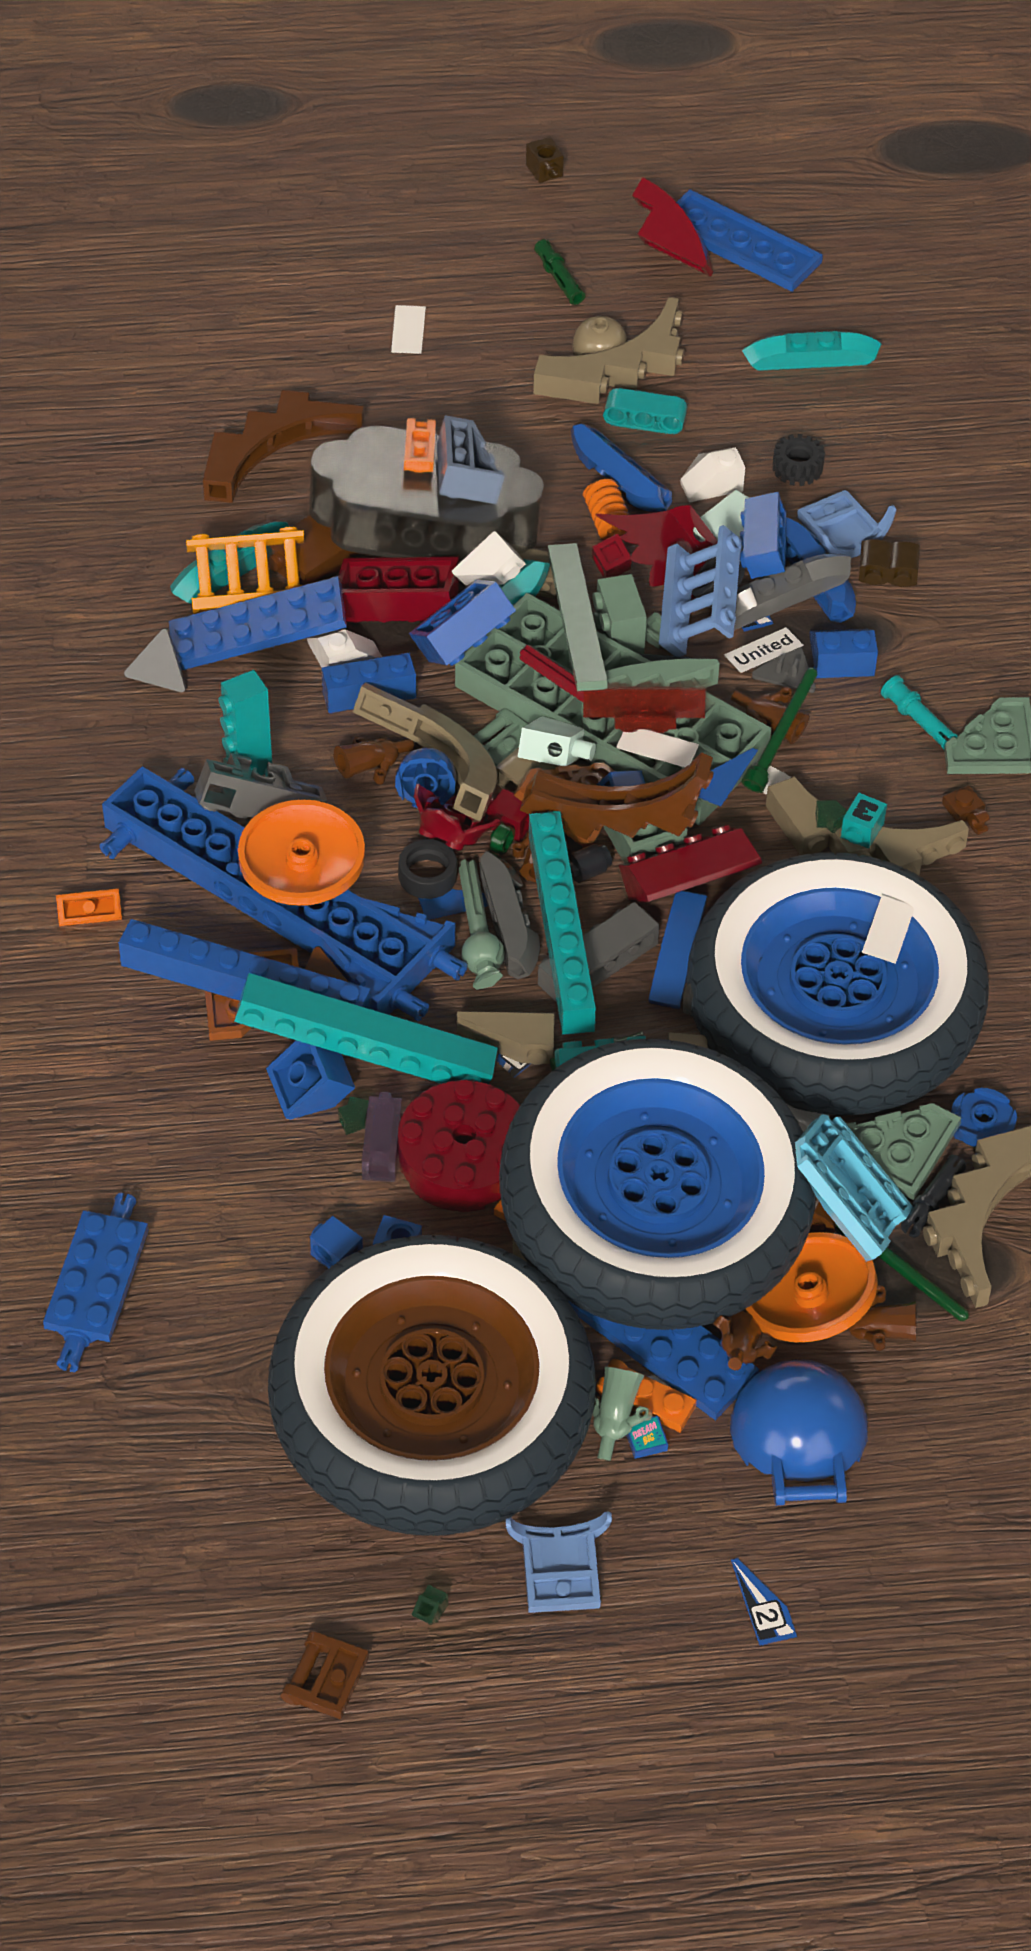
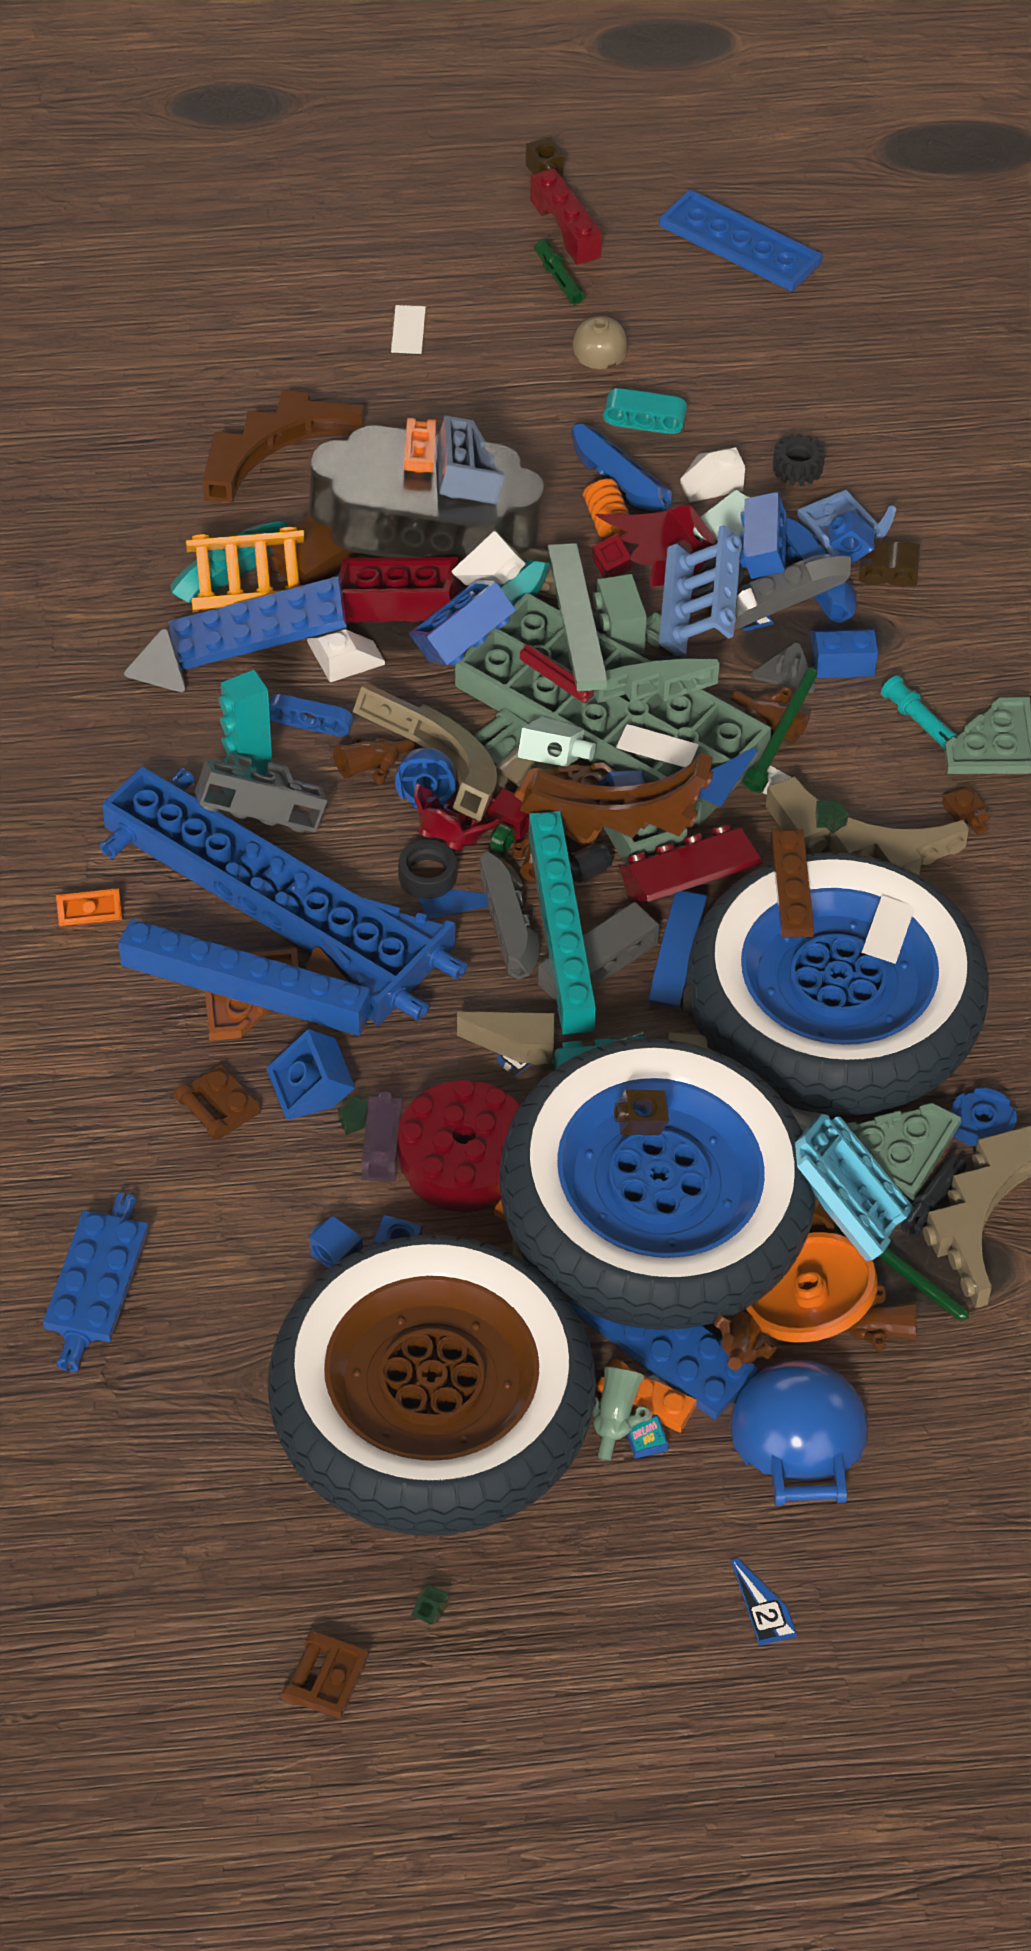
(225, 1097): none -> reddish brown plate
(301, 852): orange dish -> none
(336, 721): none -> blue beam
(363, 1033): teal brick -> none
(390, 673): blue brick -> none
(482, 949): sand green piece -> none
(560, 1564): medium blue piece -> none
(579, 232): none -> dark red arch
(589, 375): dark tan arch -> none
(645, 706): clear red bracket -> none
(650, 1103): none -> dark brown brick
(670, 228): dark red slope -> none
(763, 650): white sticker -> none
(792, 883): none -> reddish brown plate
(812, 350): teal brick -> none
(851, 536): none -> blue brick
(863, 820): teal brick -> none

